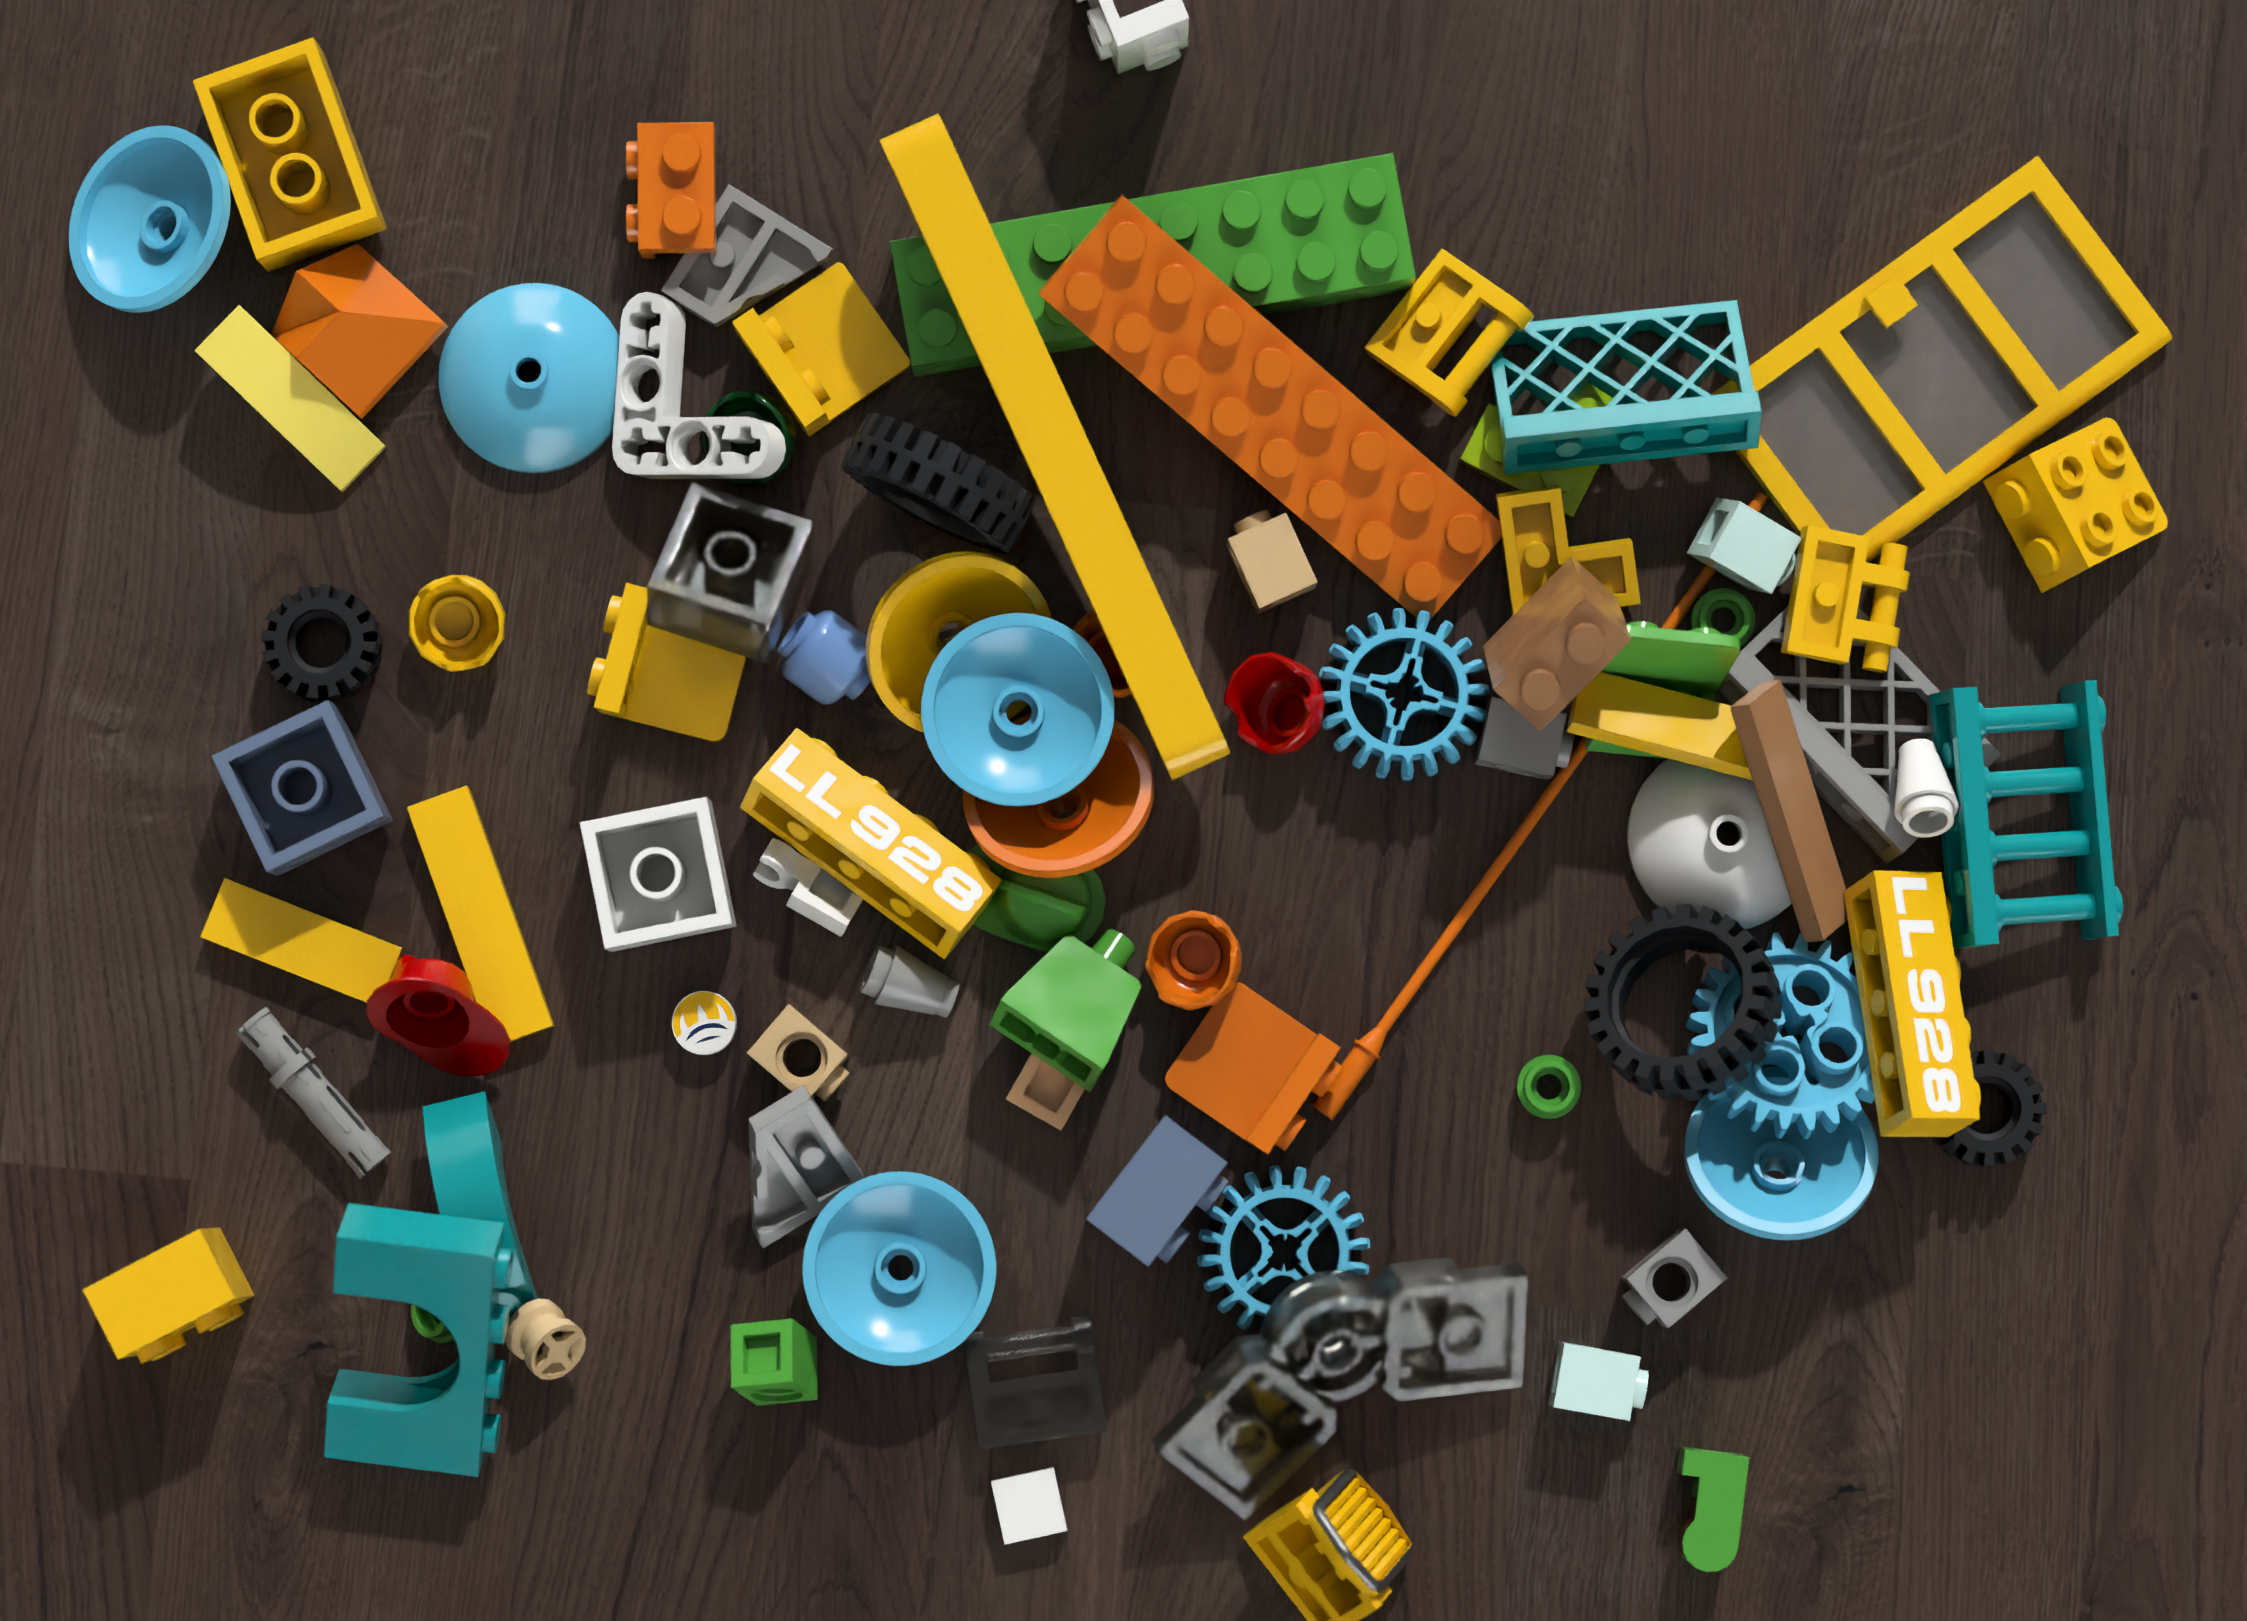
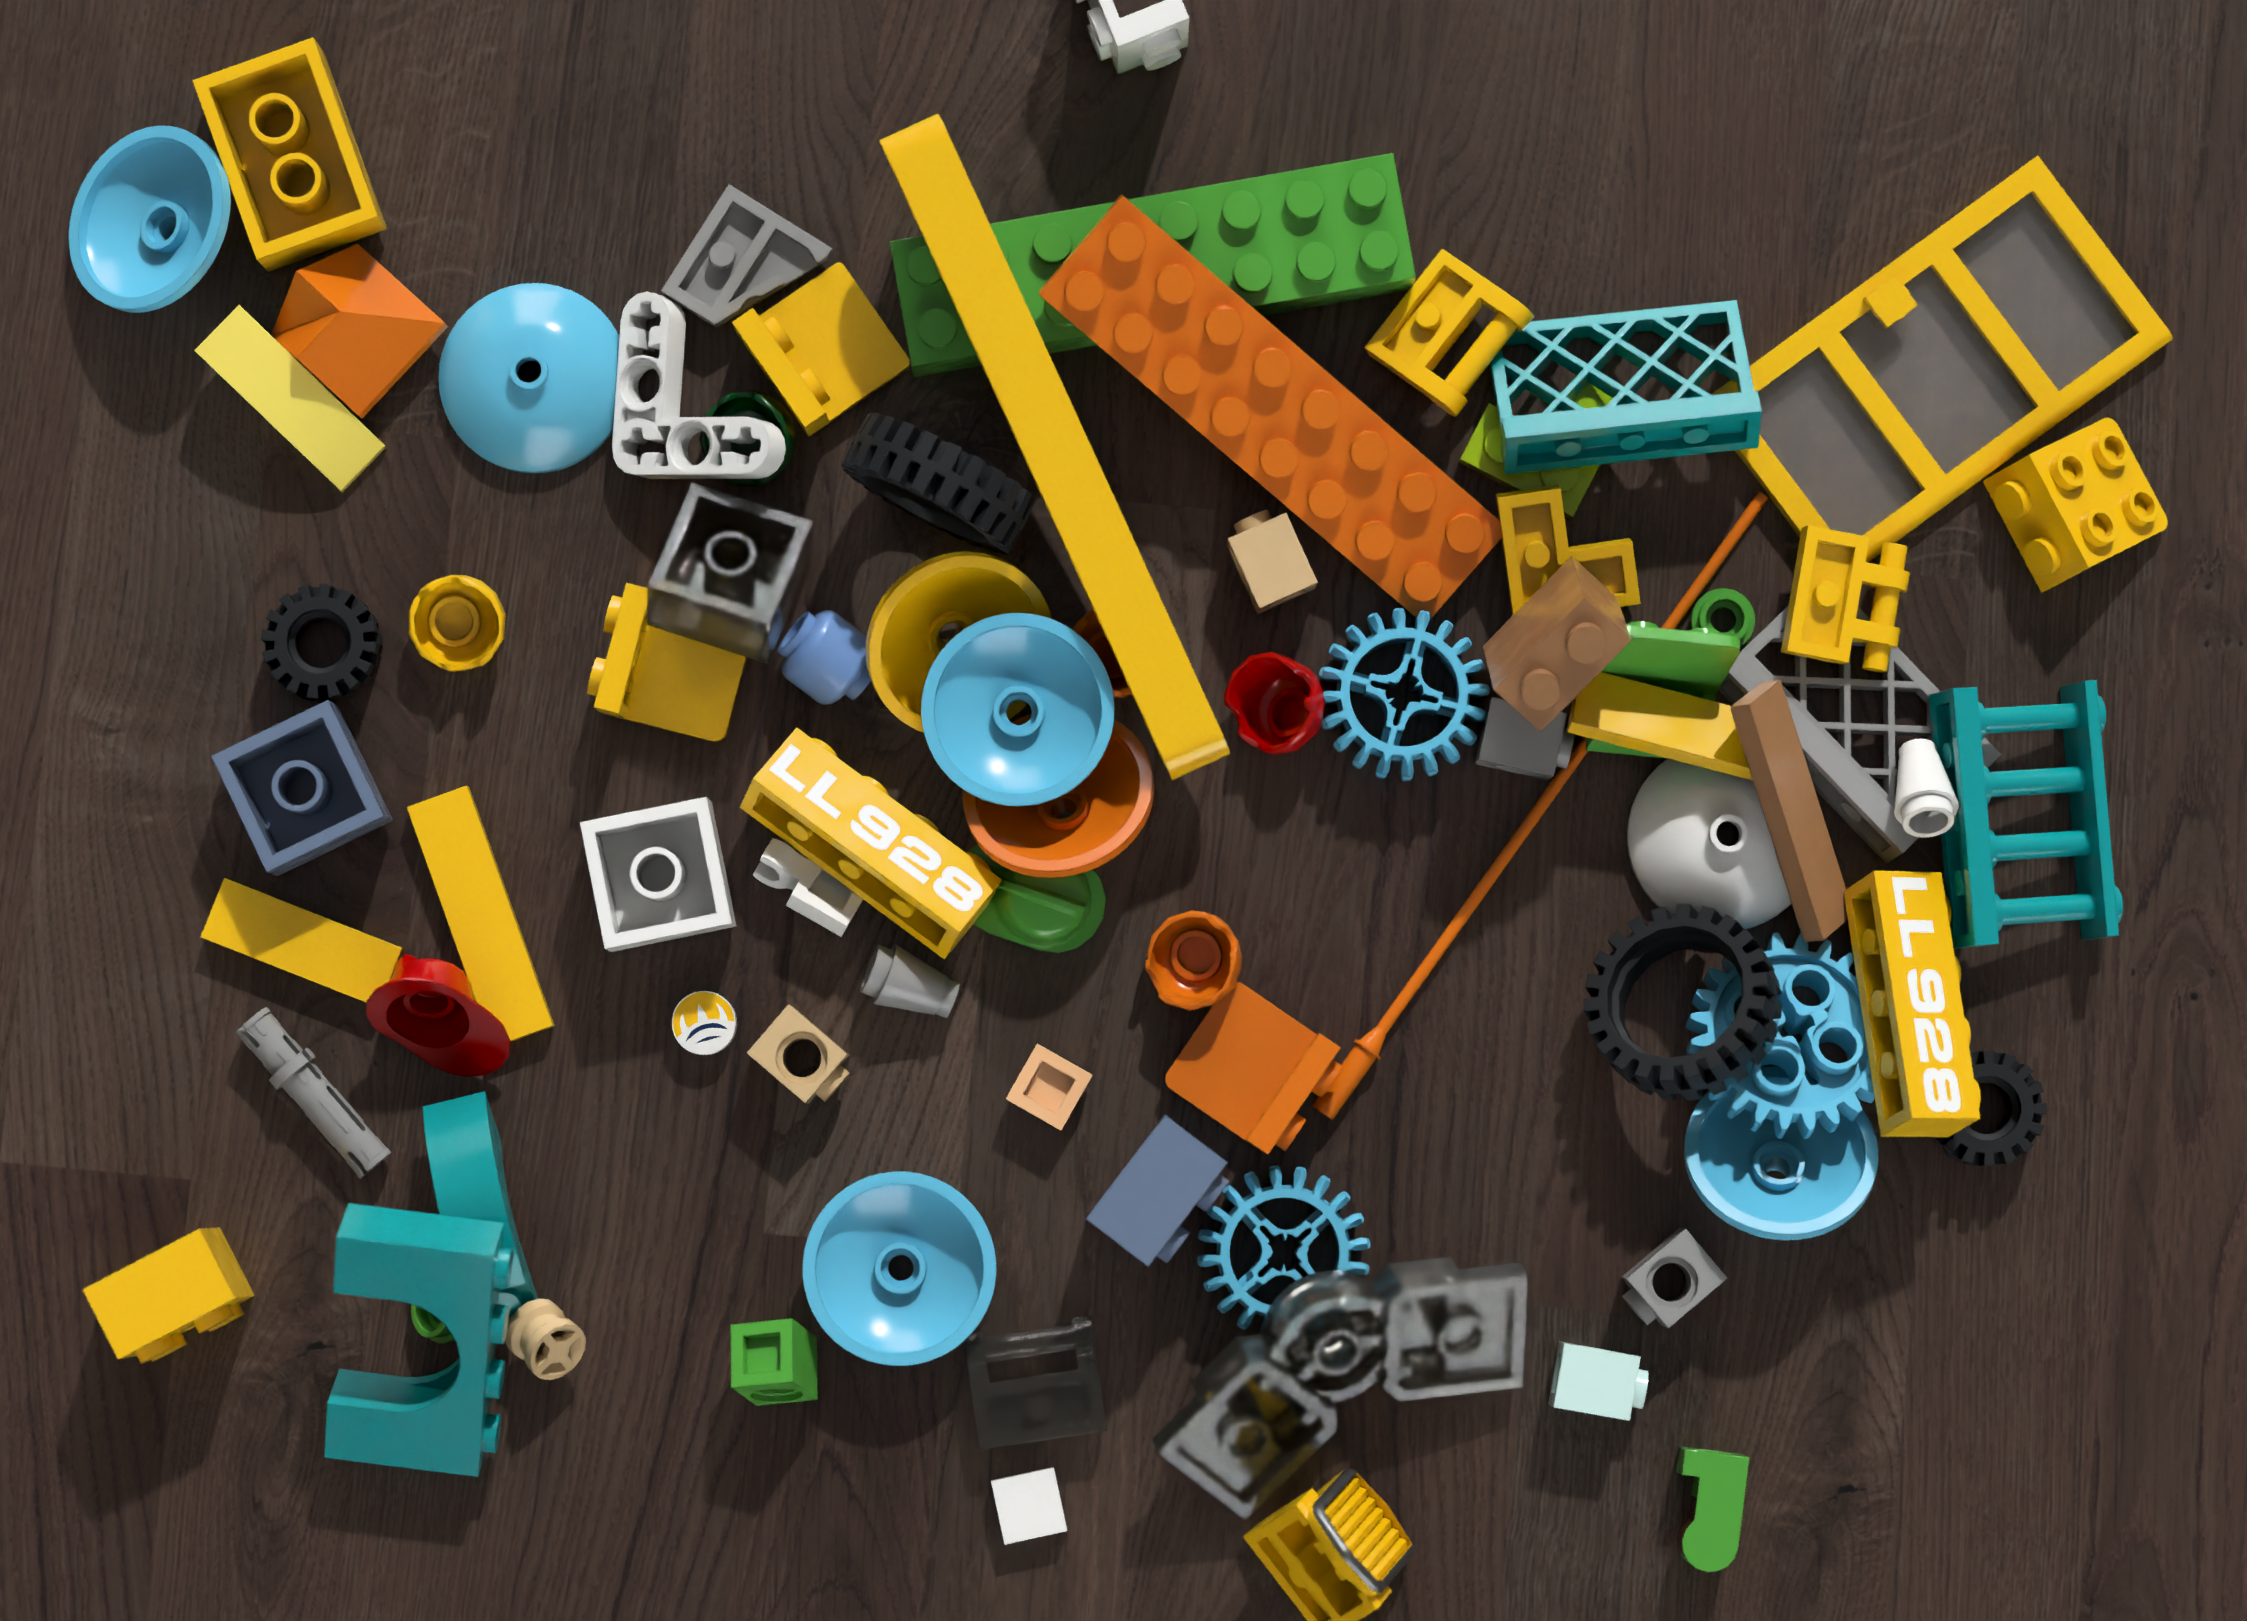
(674, 188): orange bracket -> none
(794, 1165): light grey wing -> none
(1072, 1005): bright green torso -> none
(1569, 1086): bright green plate -> none
(1745, 546): light aqua brick -> none

